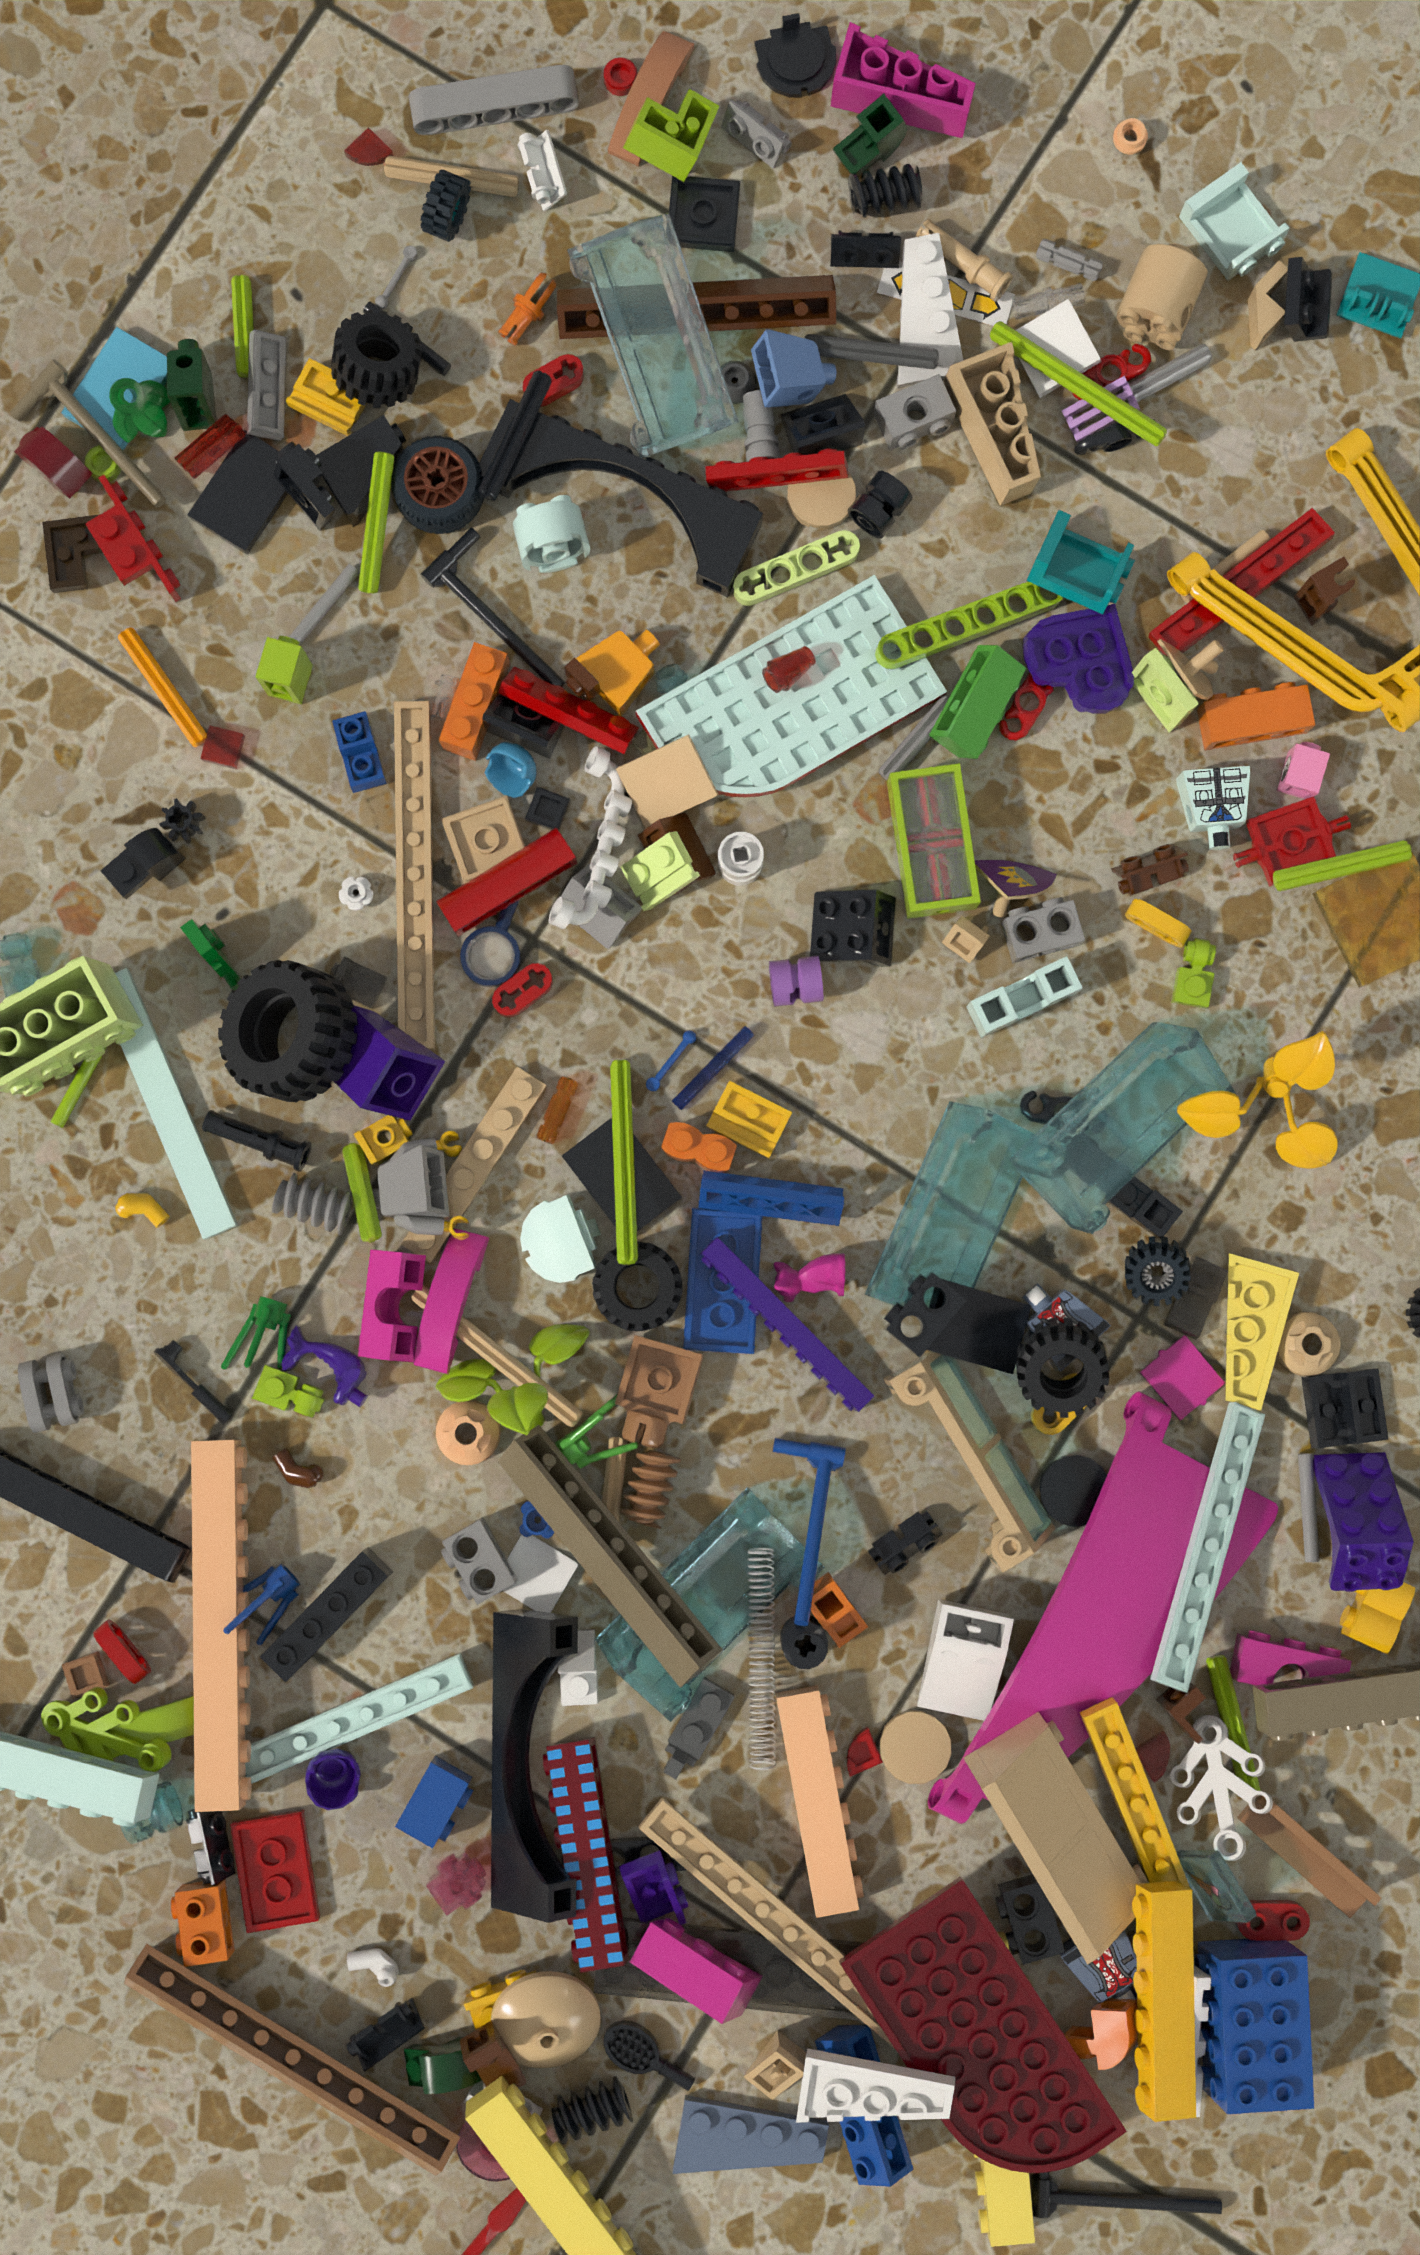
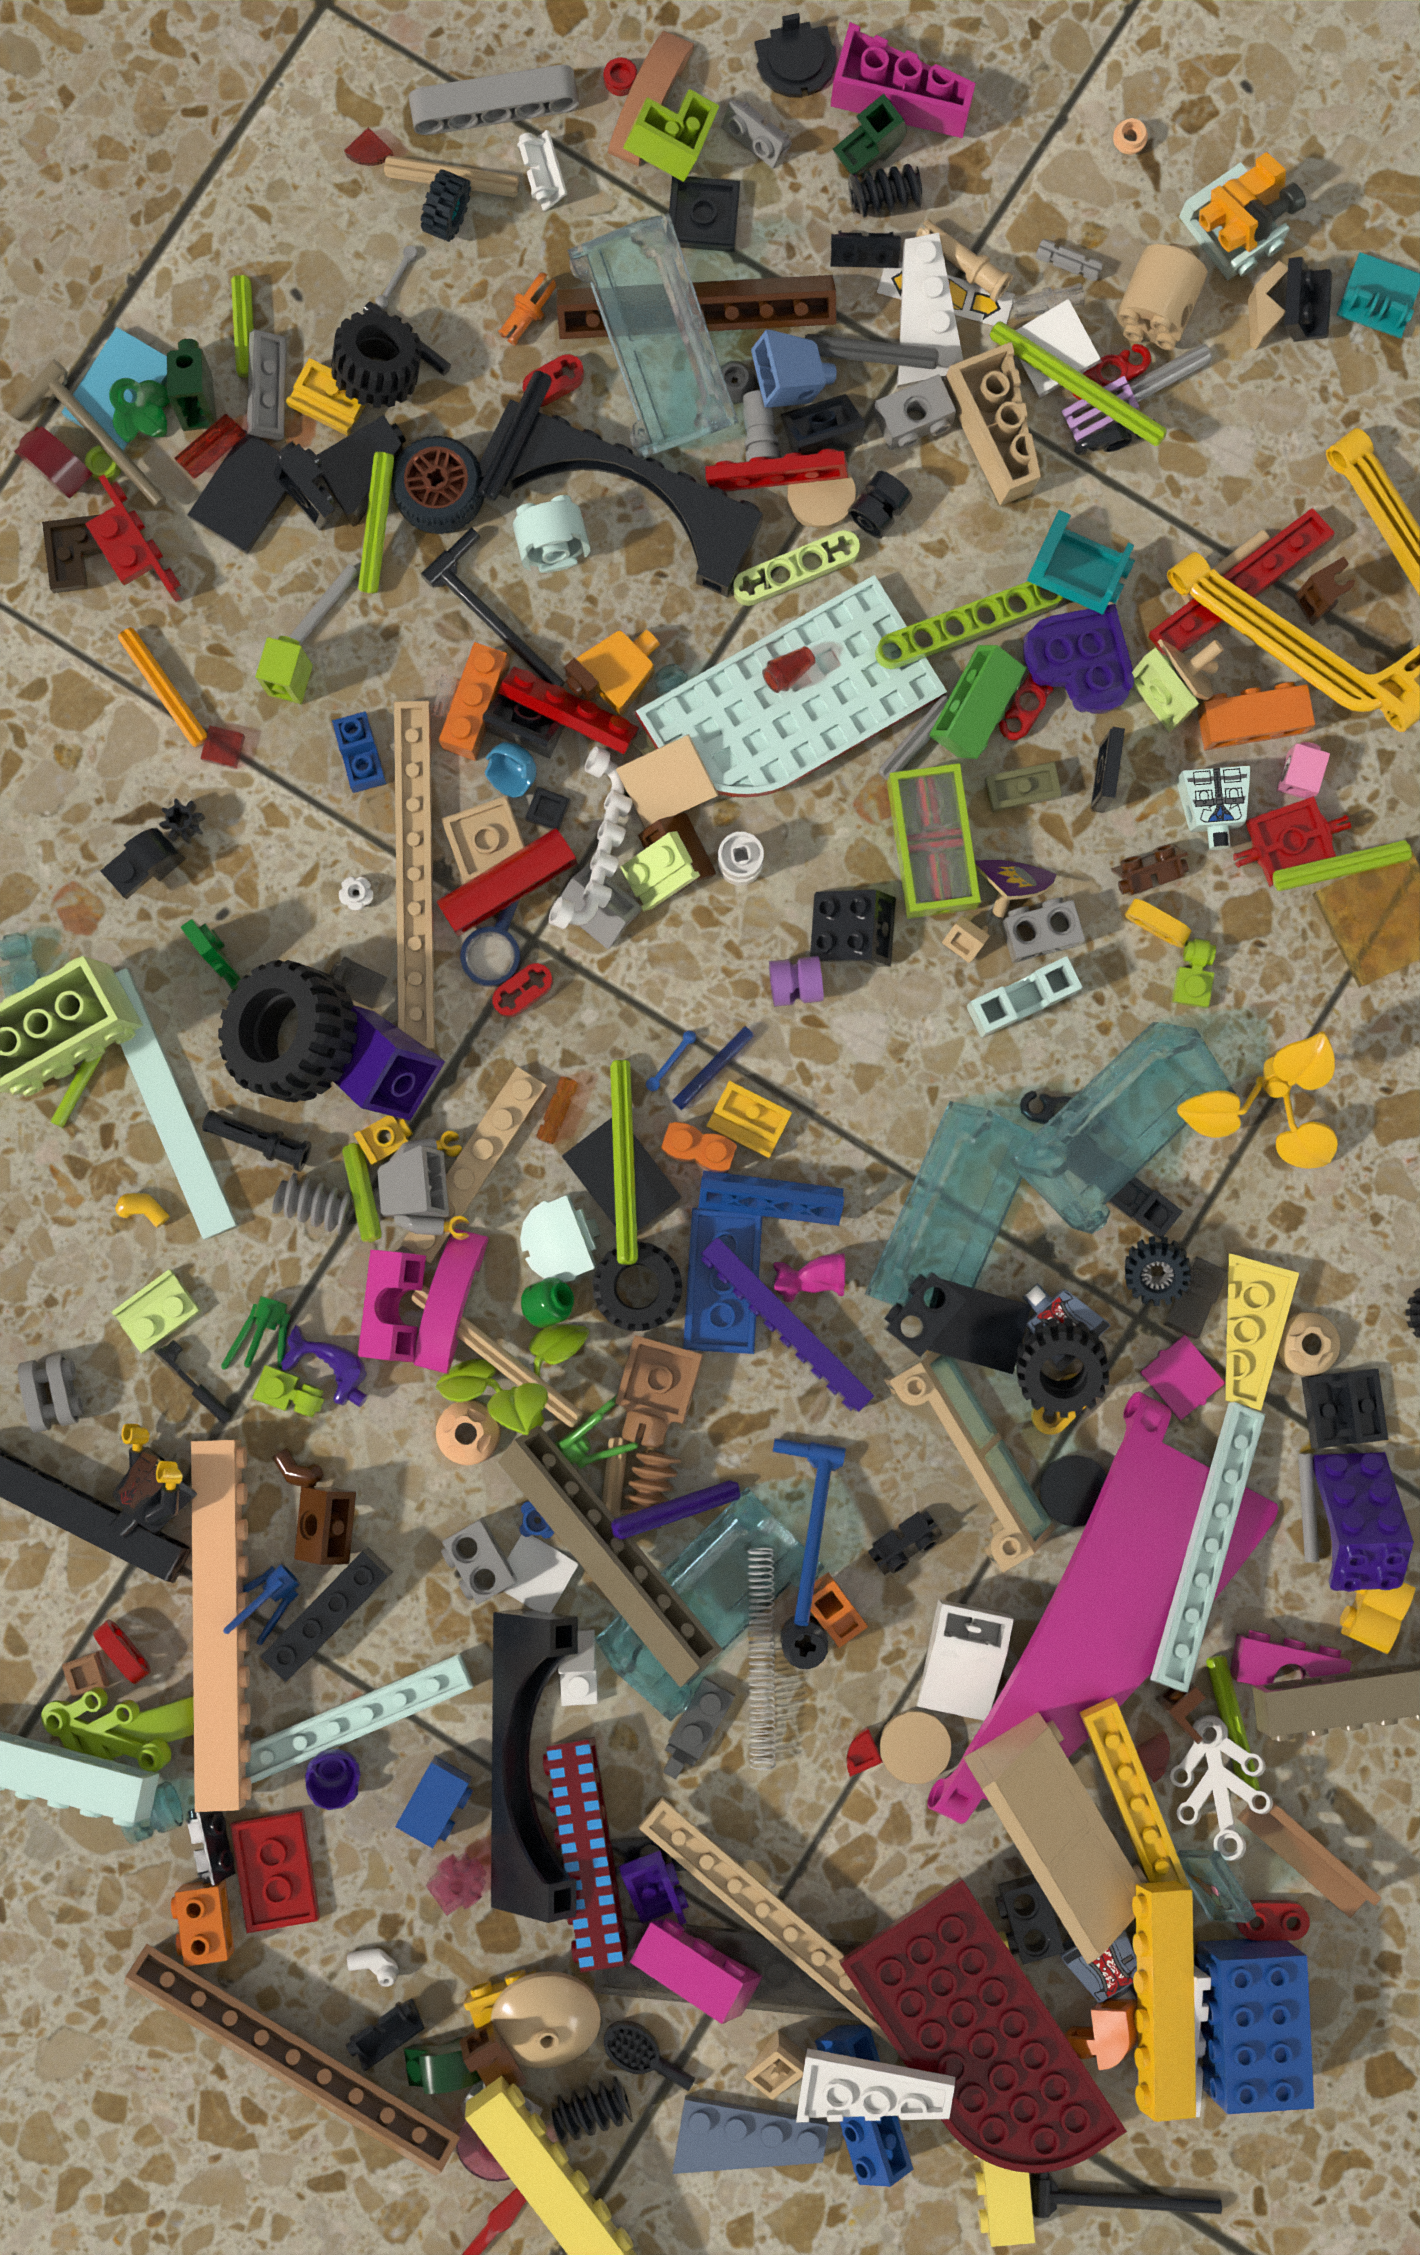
(151, 1489): none -> torso
(156, 1311): none -> yellowish green plate
(325, 1525): none -> reddish brown brick
(547, 1302): none -> green head
(675, 1509): none -> dark purple axle
(817, 1801): light nougat brick -> none
(1023, 787): none -> olive plate
(1107, 770): none -> black tile
(1251, 204): none -> light orange hips

